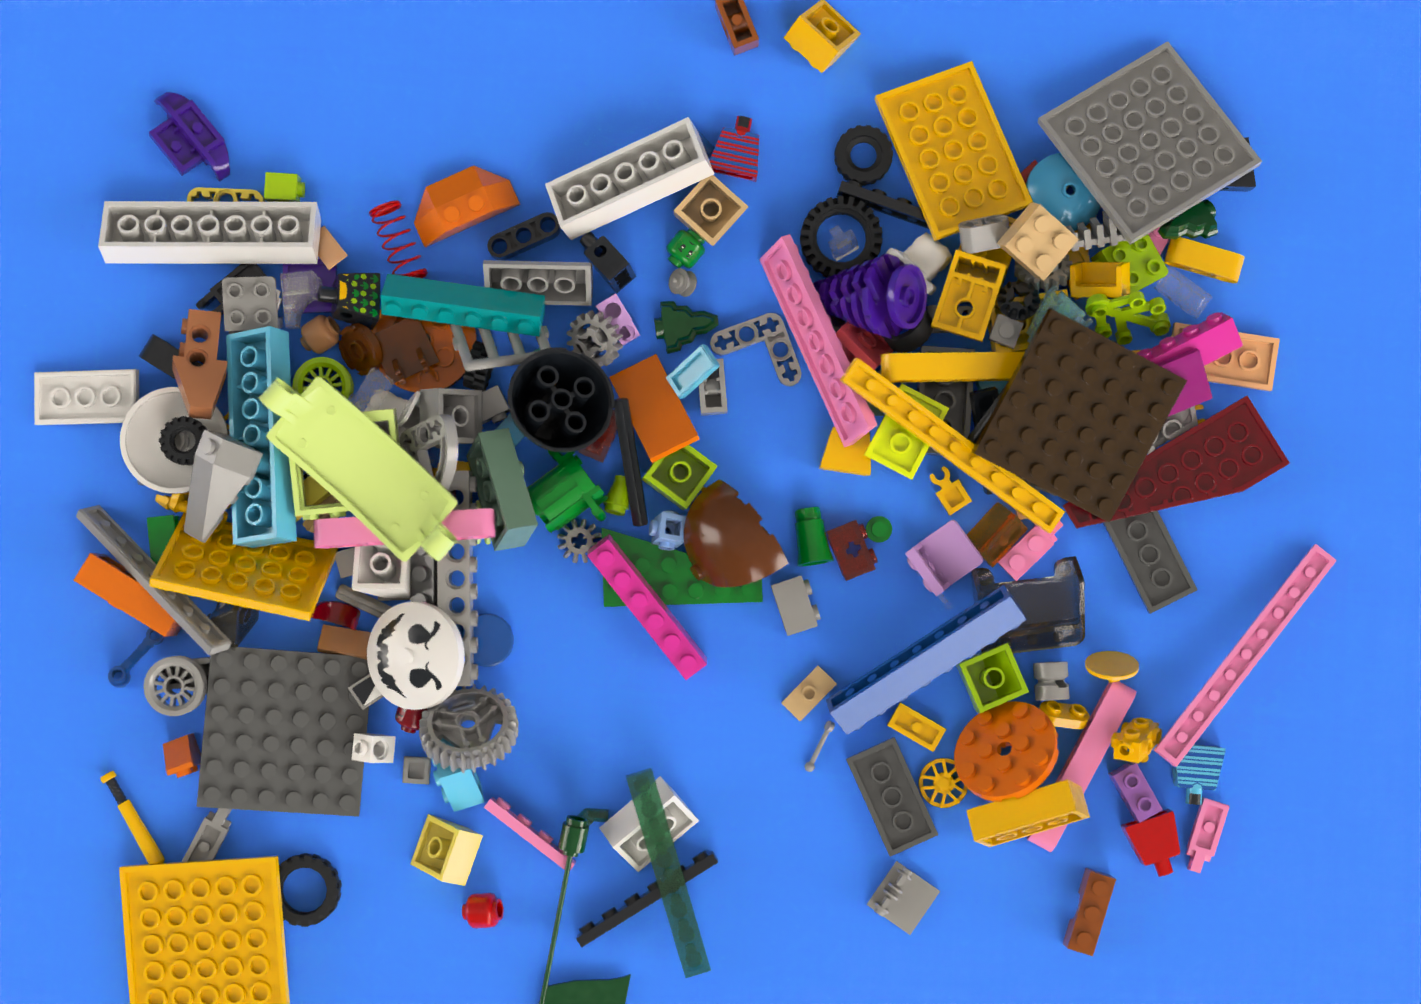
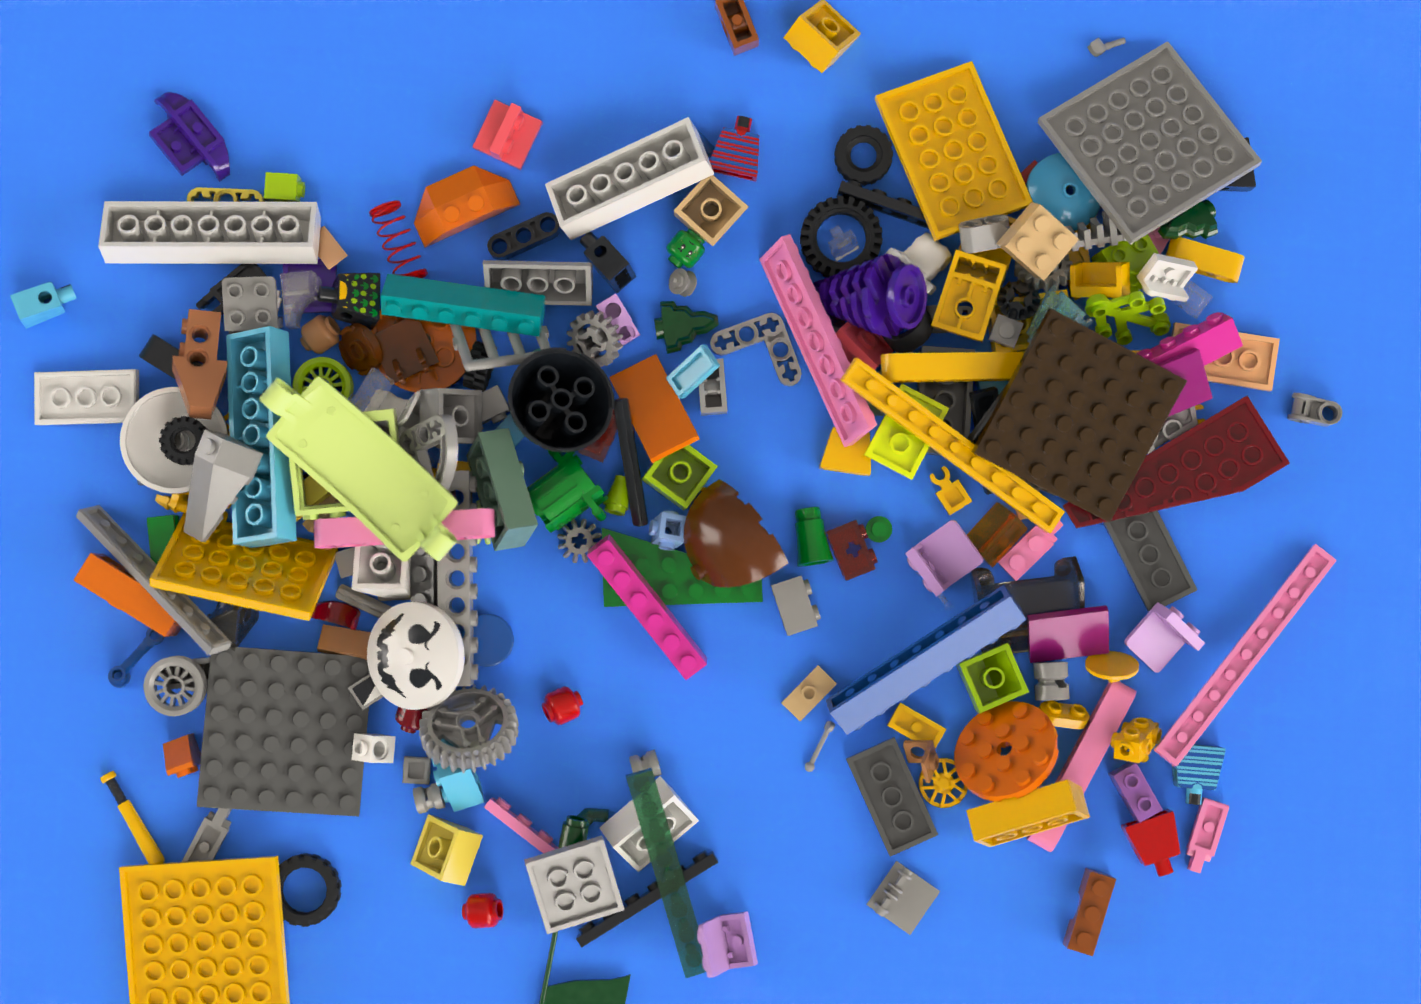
(31, 306): none -> medium azure torso
(428, 798): none -> light grey wheel
(507, 134): none -> coral bracket
(562, 705): none -> red head
(574, 884): none -> plate
(648, 760): none -> light grey wheel
(726, 943): none -> lavender bracket
(928, 761): none -> medium nougat bracket
(1068, 634): none -> magenta tile
(1097, 47): none -> light grey hand
(1162, 636): none -> lavender bracket
(1166, 277): none -> white bracket
(1309, 409): none -> light grey piece

